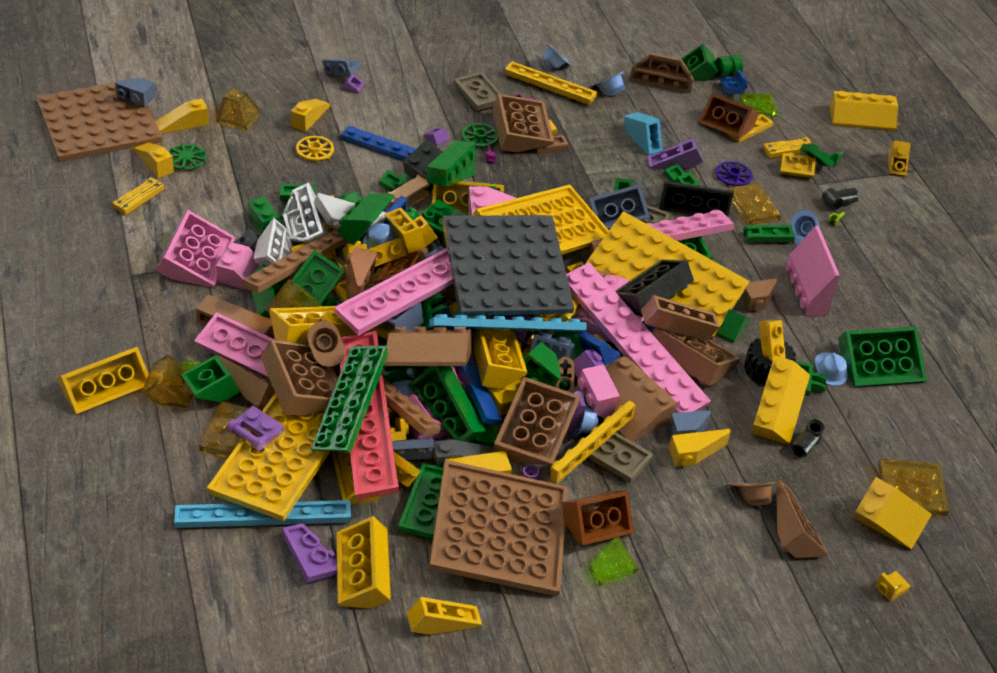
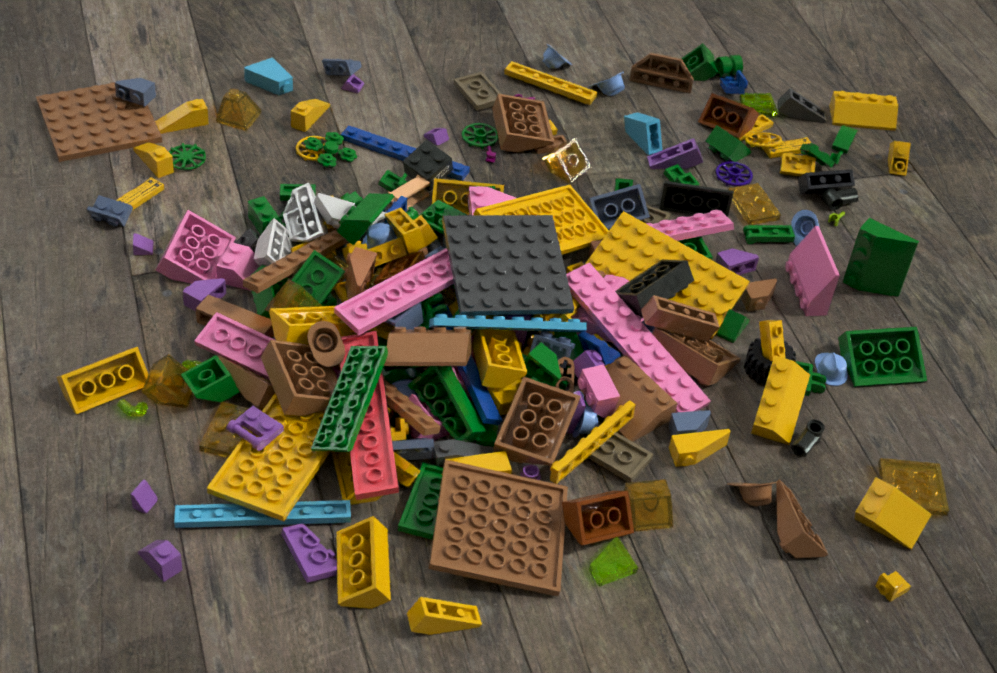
(110, 210): none -> sand blue bracket
(128, 409): none -> clear neon green arm
(142, 245): none -> medium lavender slope
(143, 497): none -> medium lavender slope
(162, 558): none -> medium lavender slope
(198, 290): none -> medium lavender slope
(269, 76): none -> medium azure slope
(331, 147): none -> green plant
(453, 164): green wedge -> none
(567, 161): none -> clear yellow slope
(650, 504): none -> clear yellow slope
(727, 145): none -> green slope
(737, 261): none -> medium lavender slope
(763, 140): none -> yellow wheel
(799, 107): none -> dark grey slope
(820, 181): none -> black brick
(844, 139): none -> green slope
(880, 259): none -> green slope

